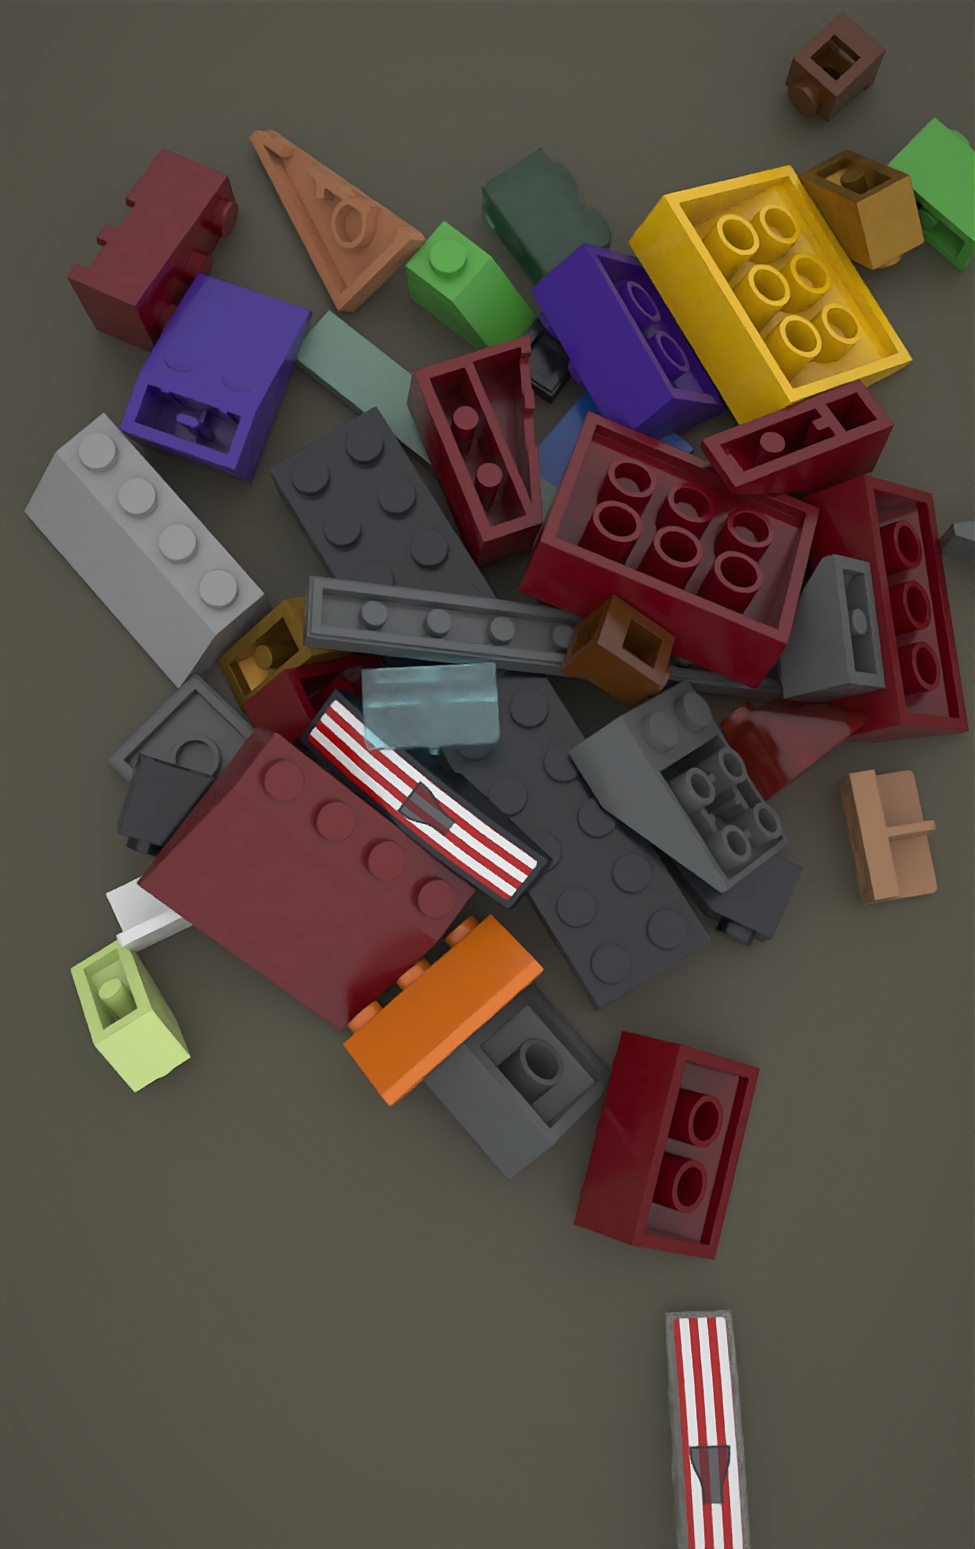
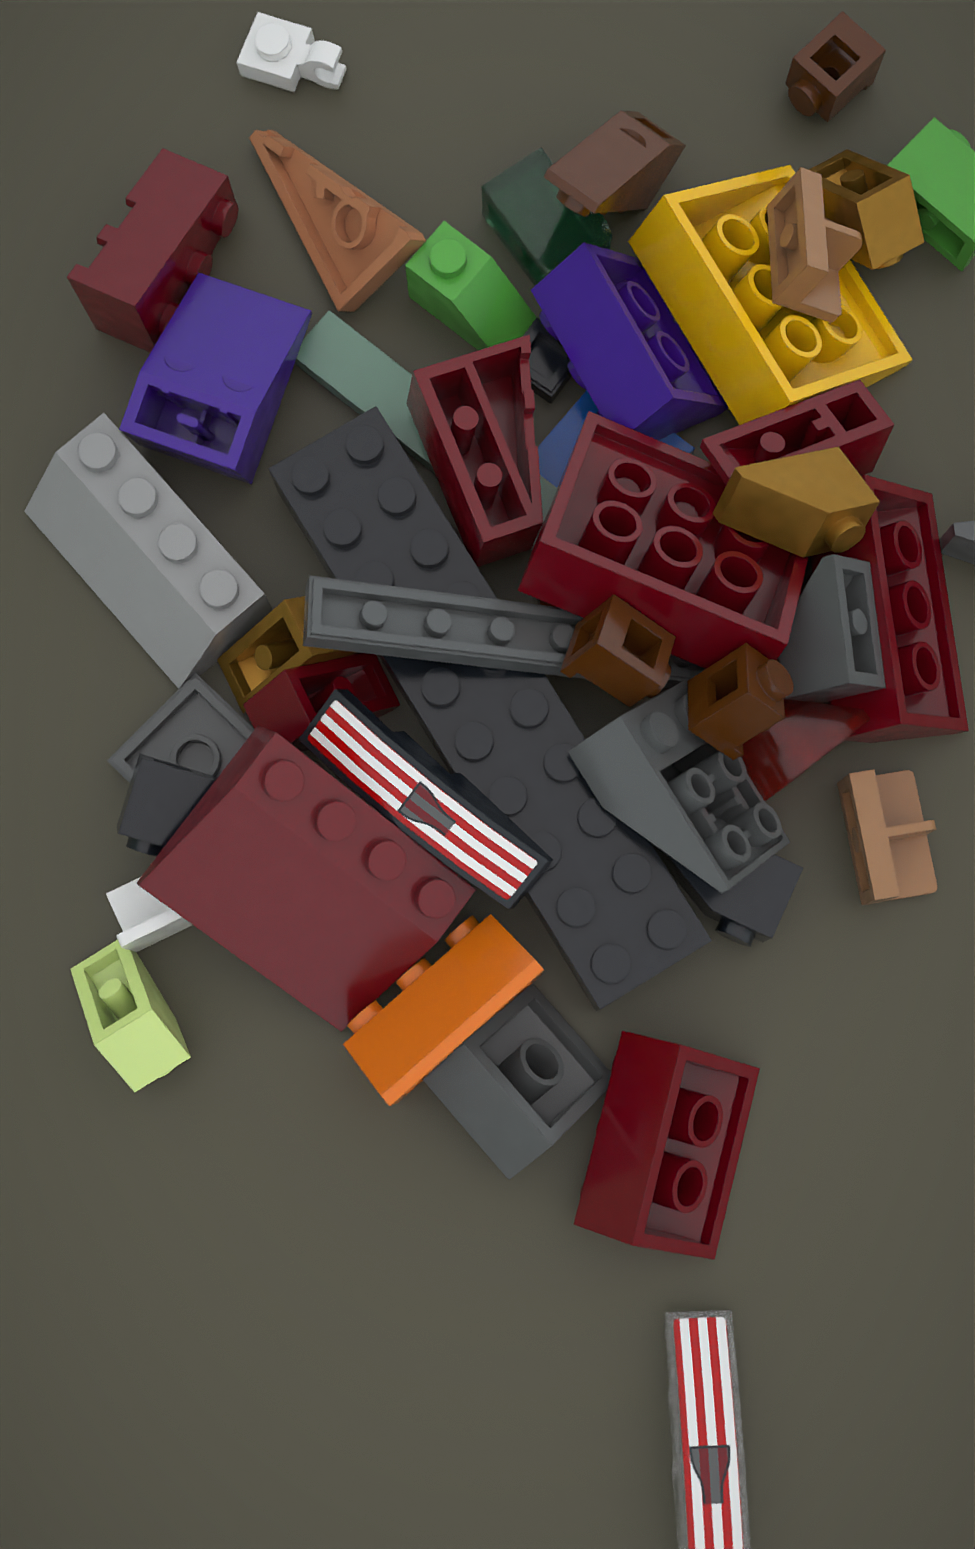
(285, 52): none -> white plate
(430, 707): clear light blue panel -> none
(616, 166): none -> reddish brown slope
(737, 699): none -> reddish brown brick
(799, 502): none -> pearl gold slope
(807, 248): none -> medium nougat panel

